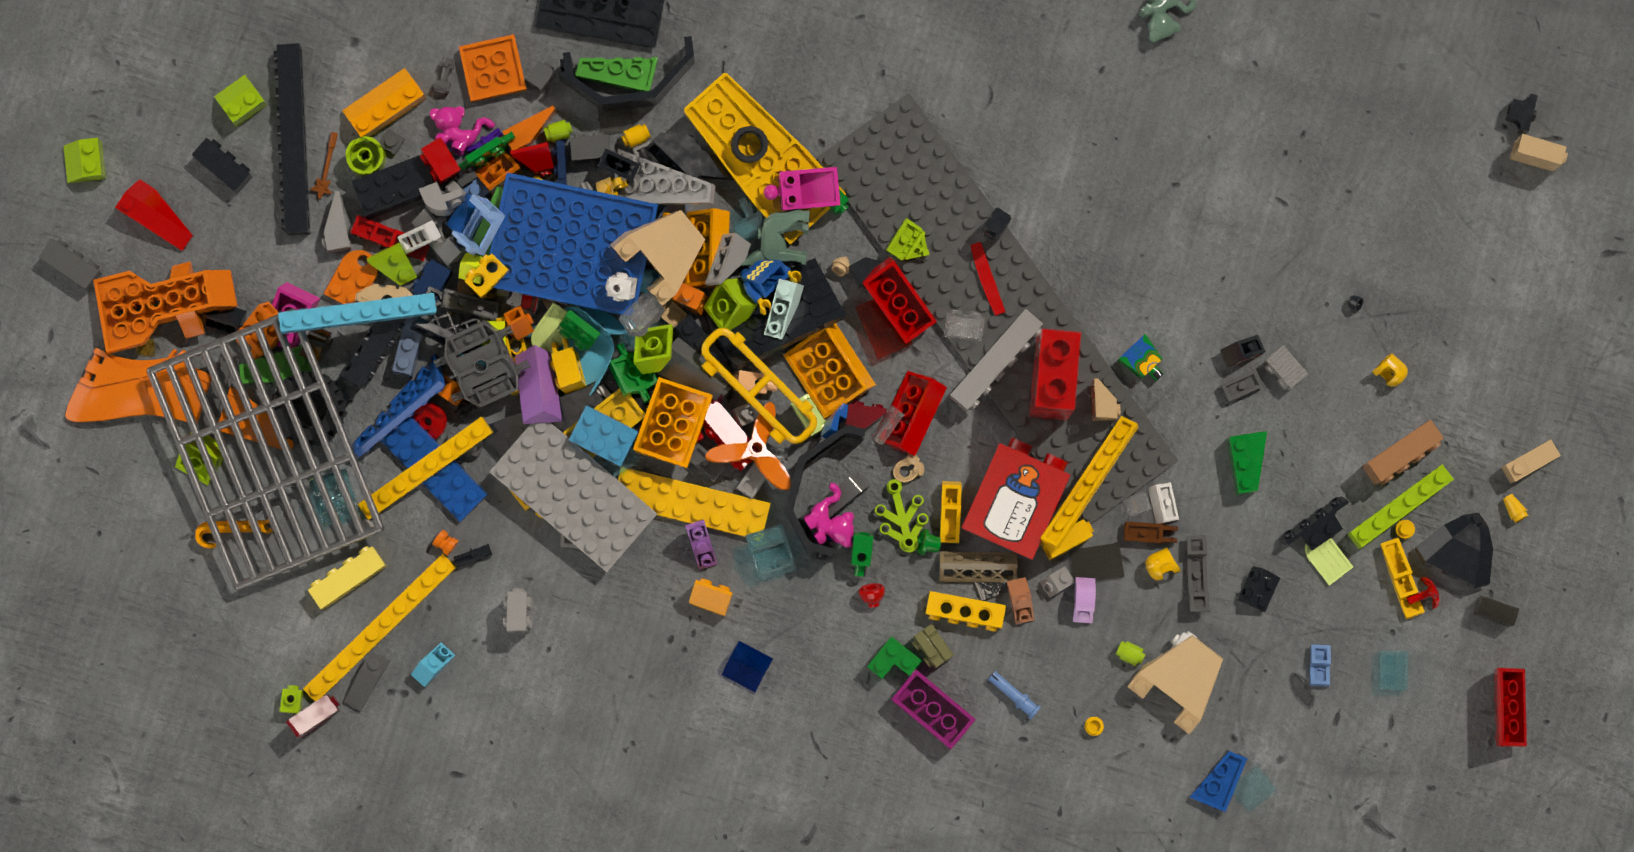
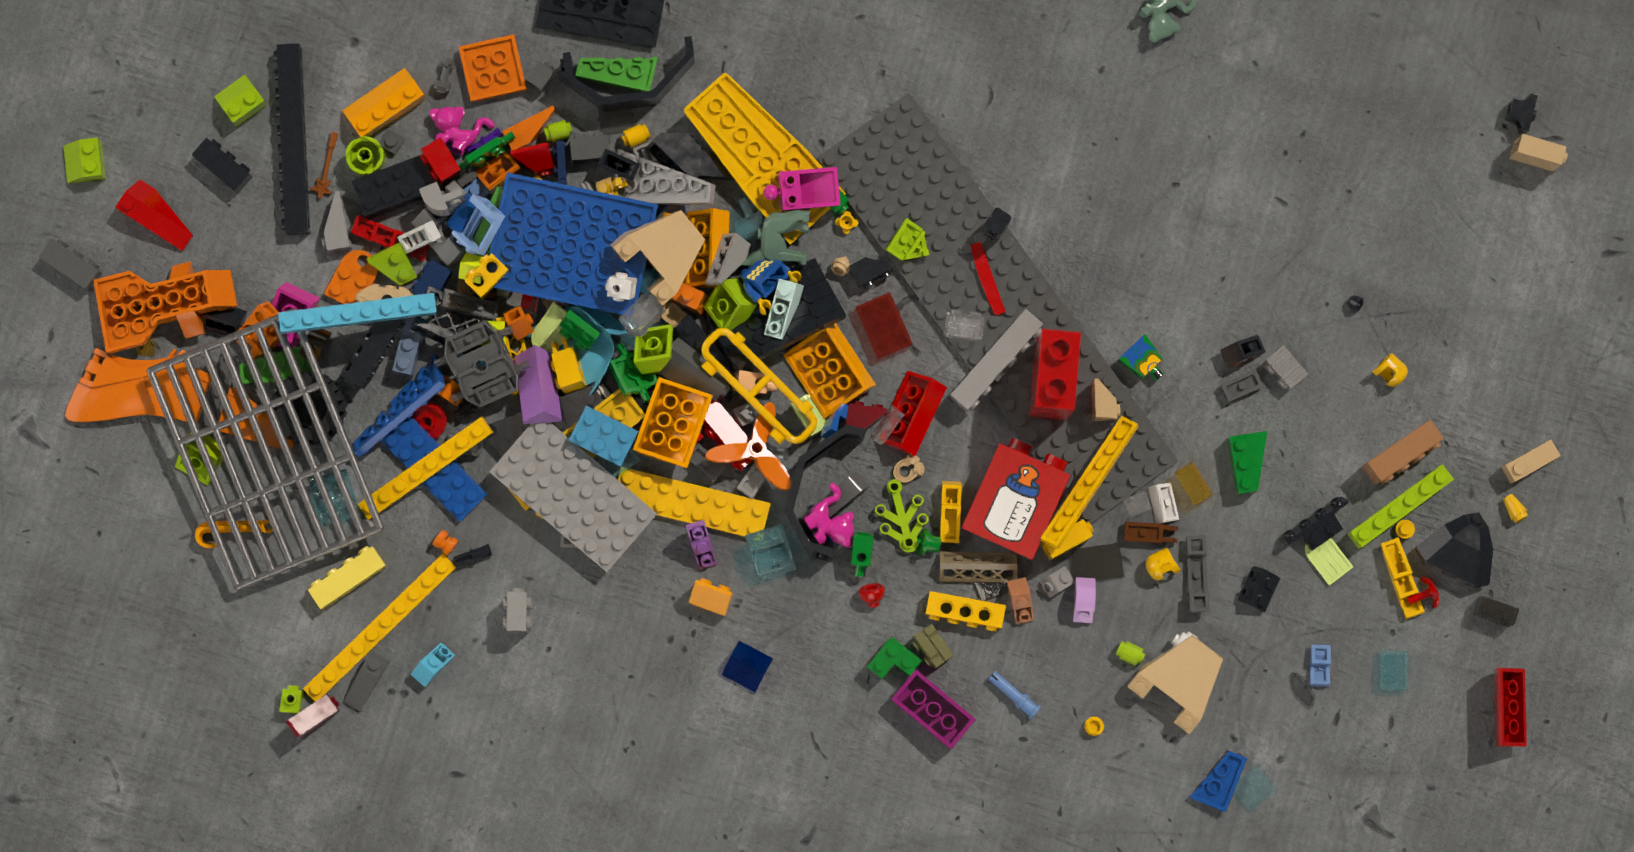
(735, 148): black tyre -> none
(846, 227): none -> yellow plate
(898, 300): red slope -> none
(1193, 483): none -> clear yellow hinge

